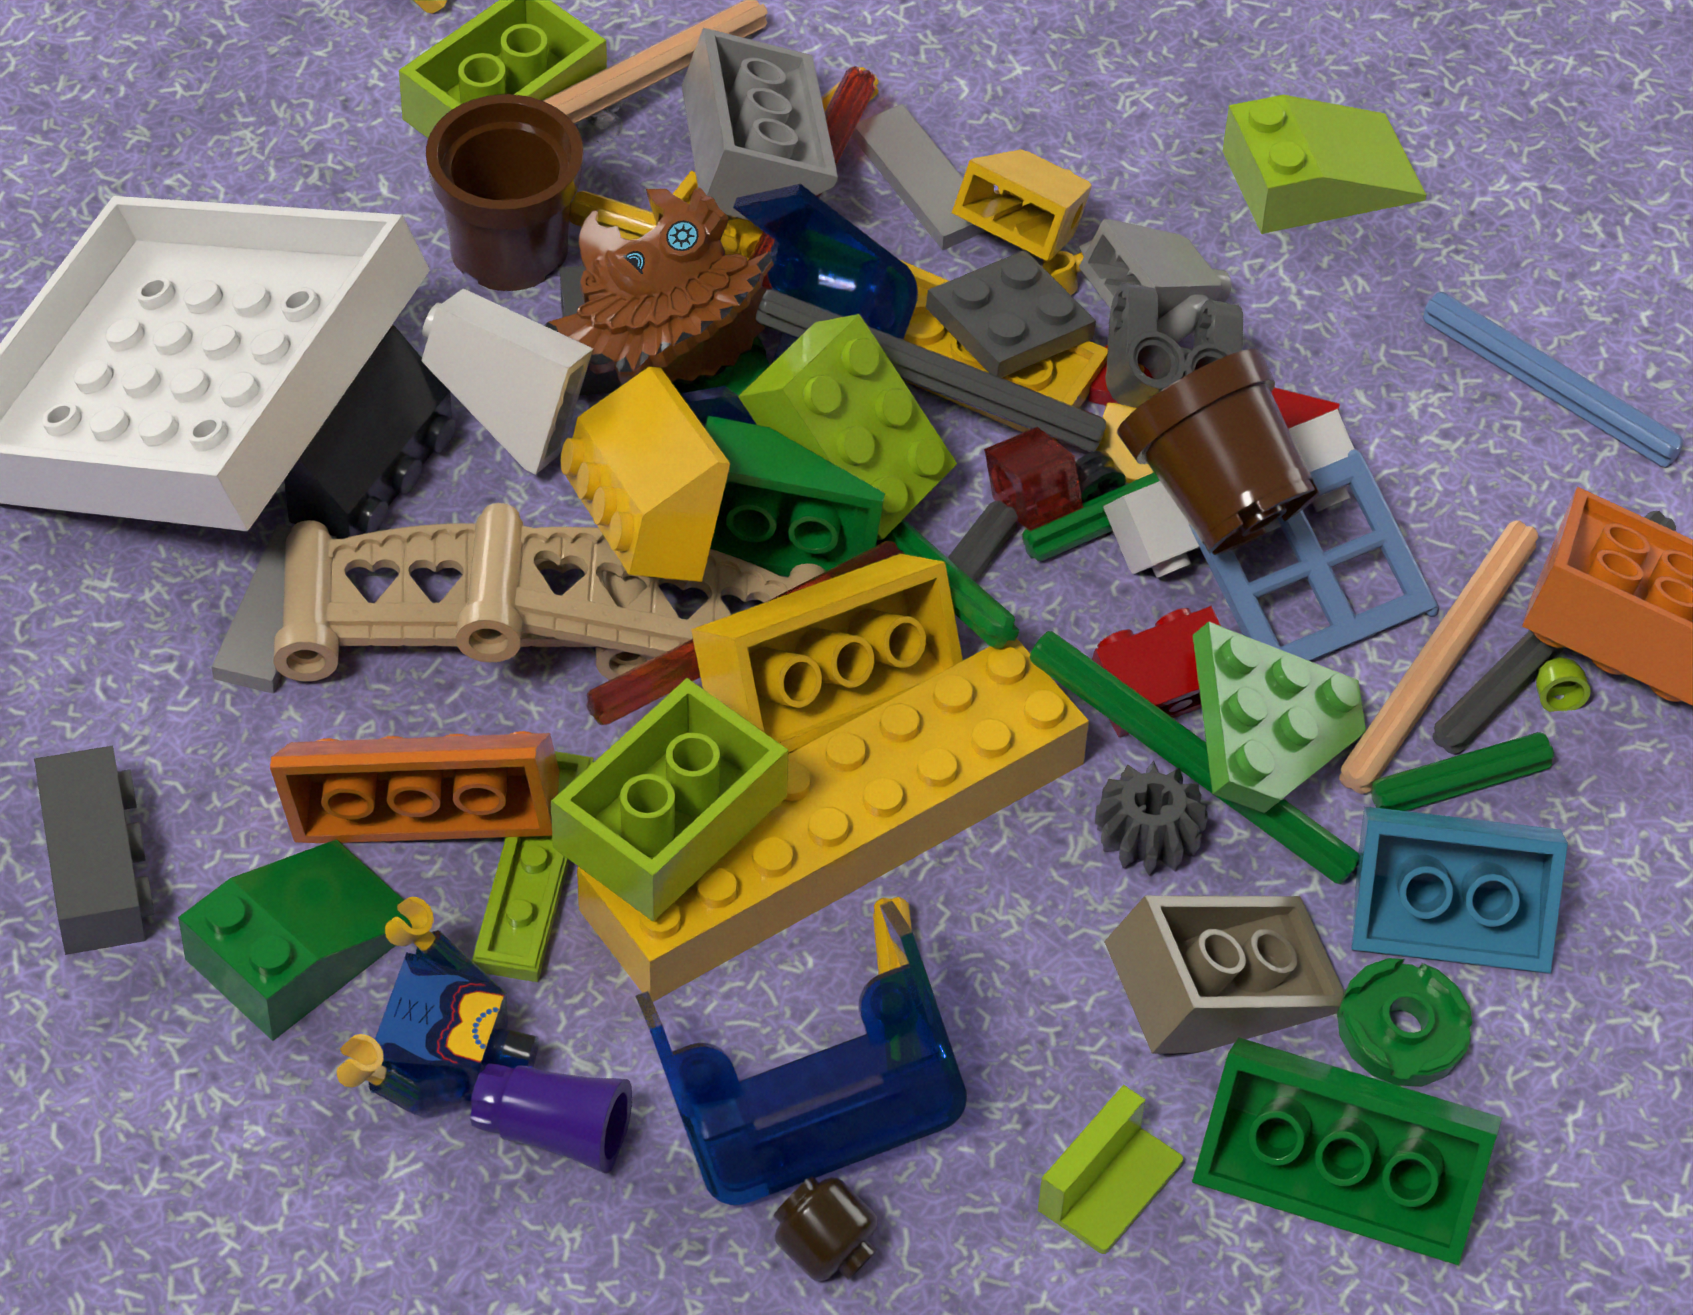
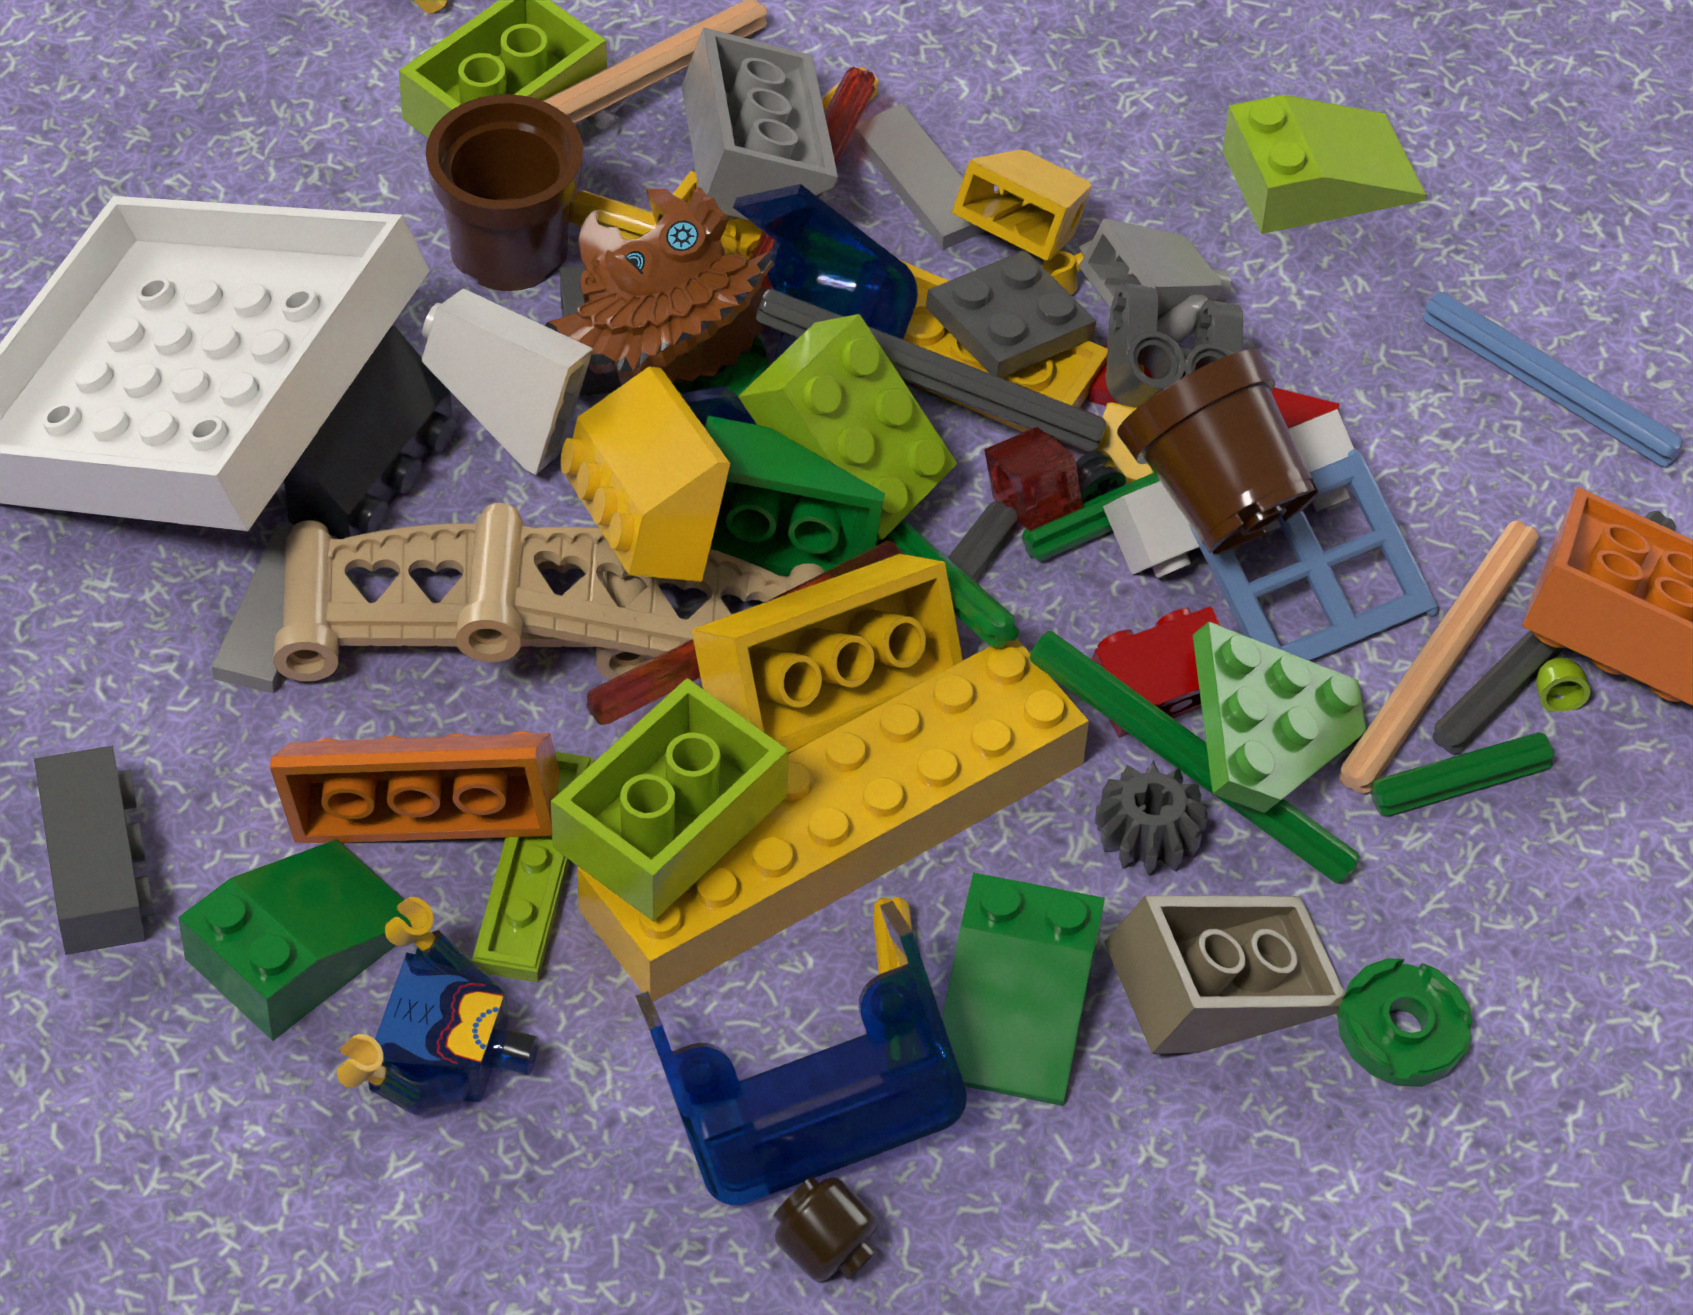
(555, 1112): dark purple plant -> none
(1021, 986): none -> green slope
(1107, 1174): lime panel -> none
(1346, 1150): green slope -> none
(1458, 889): dark azure slope -> none

